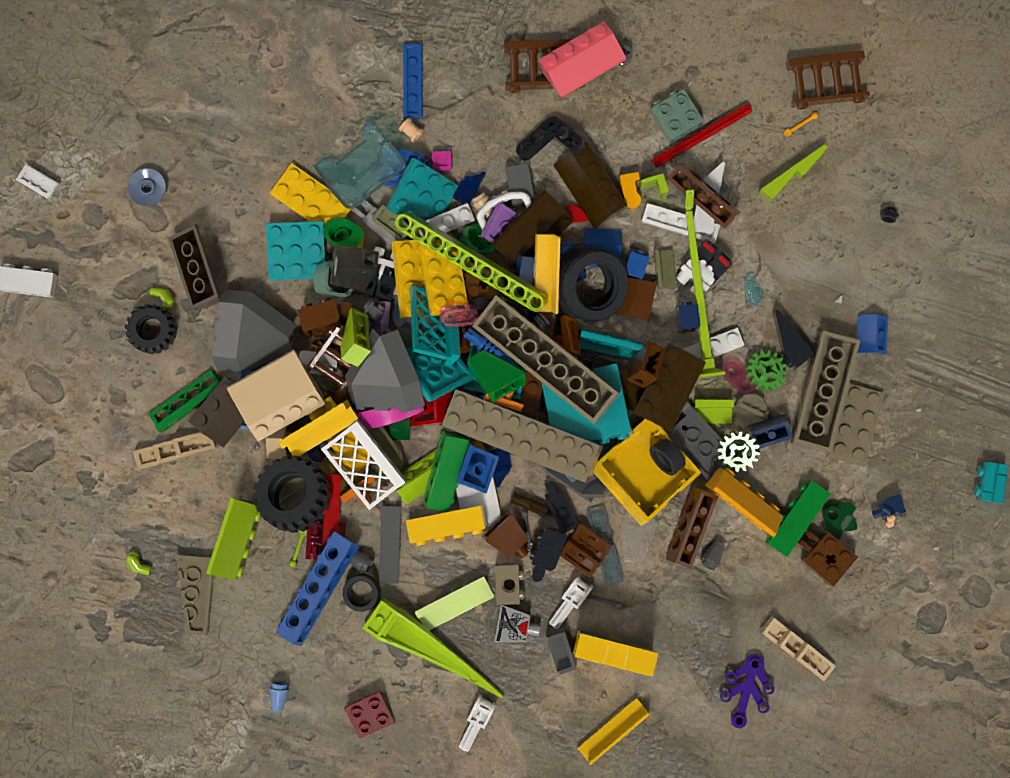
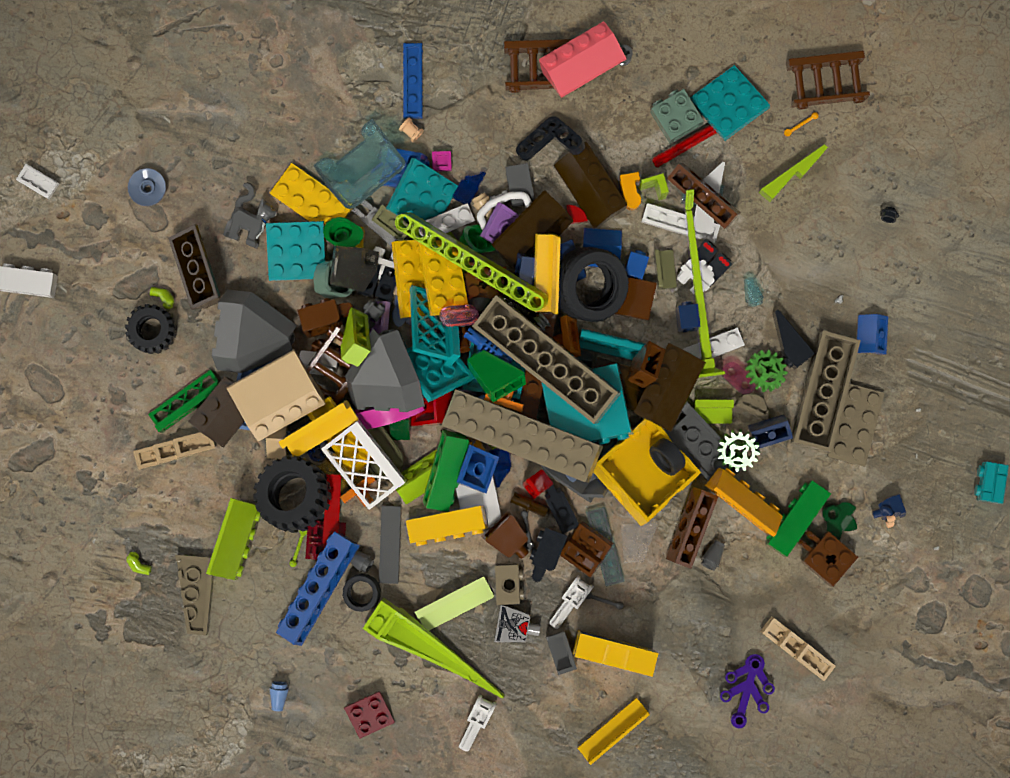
(245, 220): none -> dark grey animal
(537, 484): none -> red slope
(729, 103): none -> teal plate

